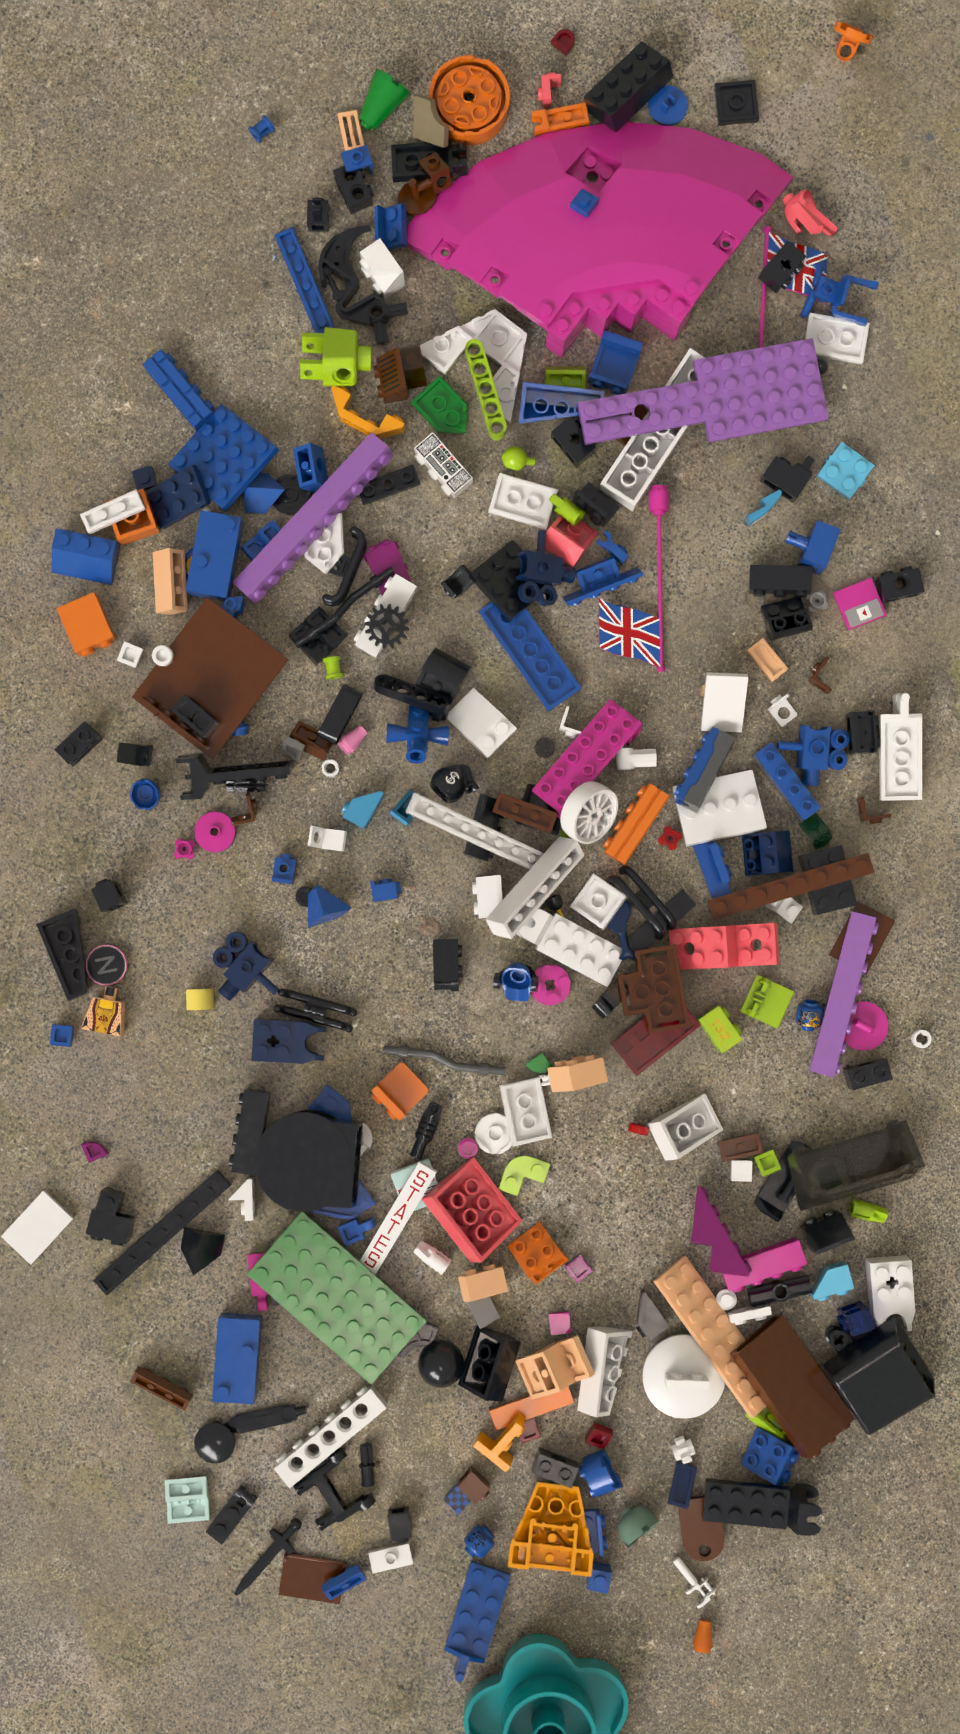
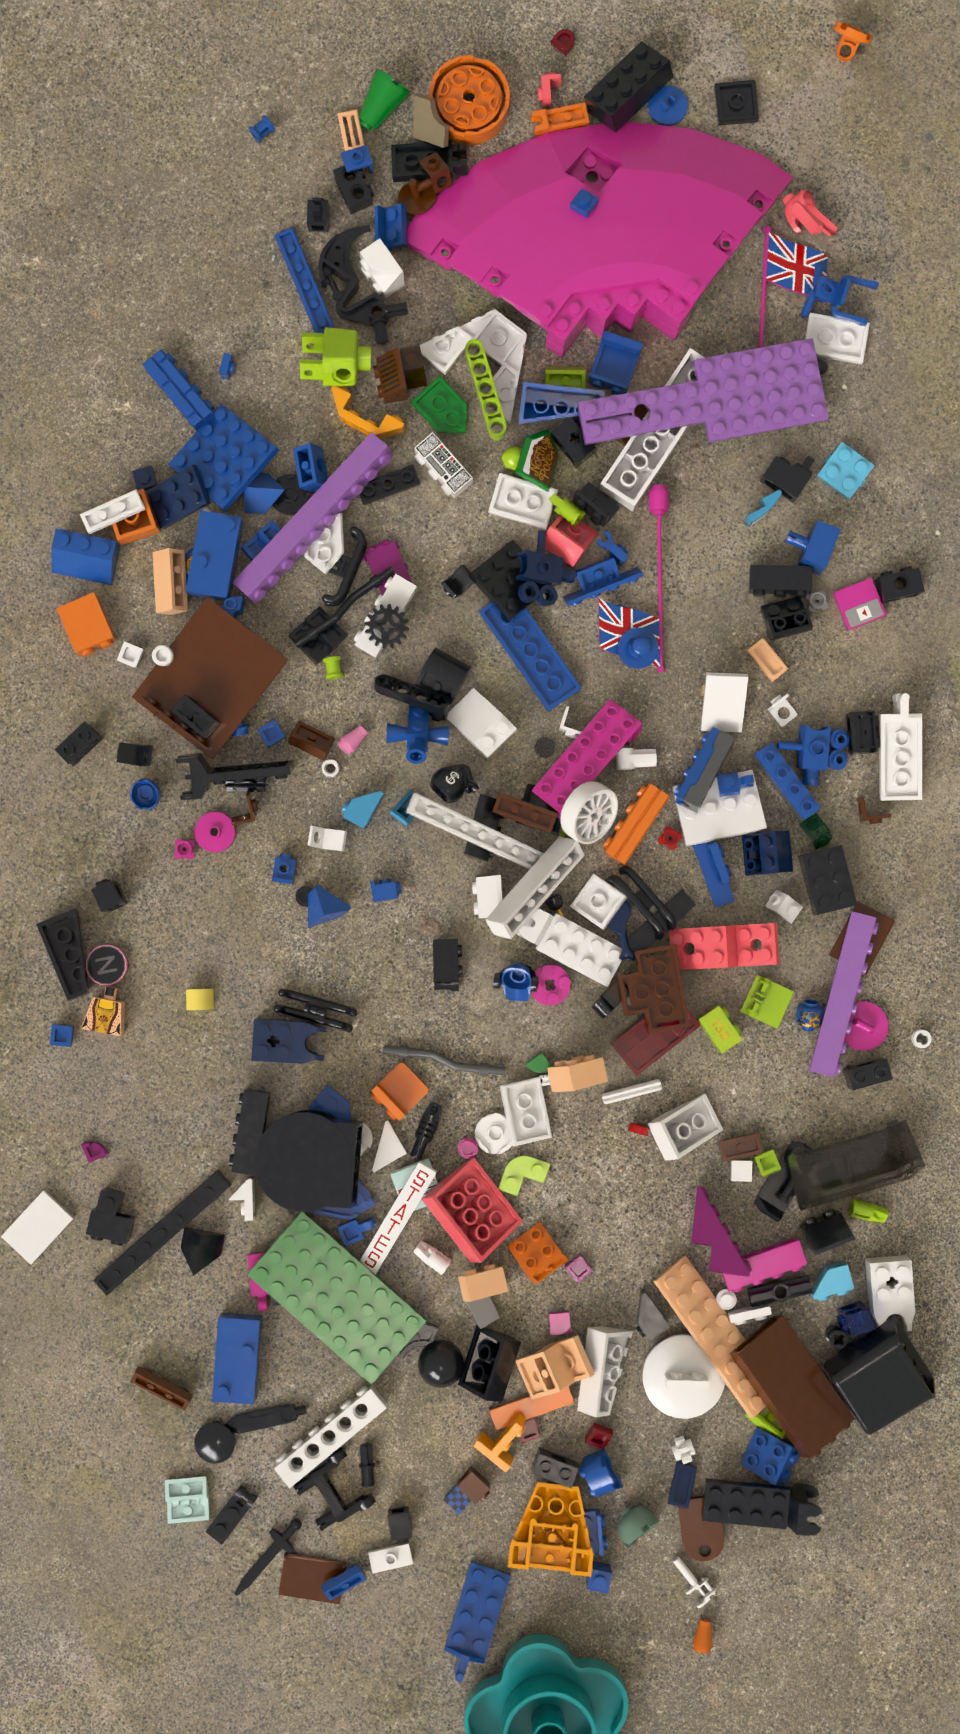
(227, 366): none -> blue plate
(244, 969): dark blue piece -> none
(271, 733): none -> blue plate
(292, 748): light grey plate -> none
(339, 714): black beam -> none
(389, 1148): none -> white tile
(479, 1541): blue head -> none
(538, 459): none -> tile
(631, 1091): none -> white axle
(637, 648): none -> blue plate
(730, 784): none -> blue plate
(790, 259): black brick -> none
(791, 886): reddish brown plate -> none
(816, 682): reddish brown bracket -> none

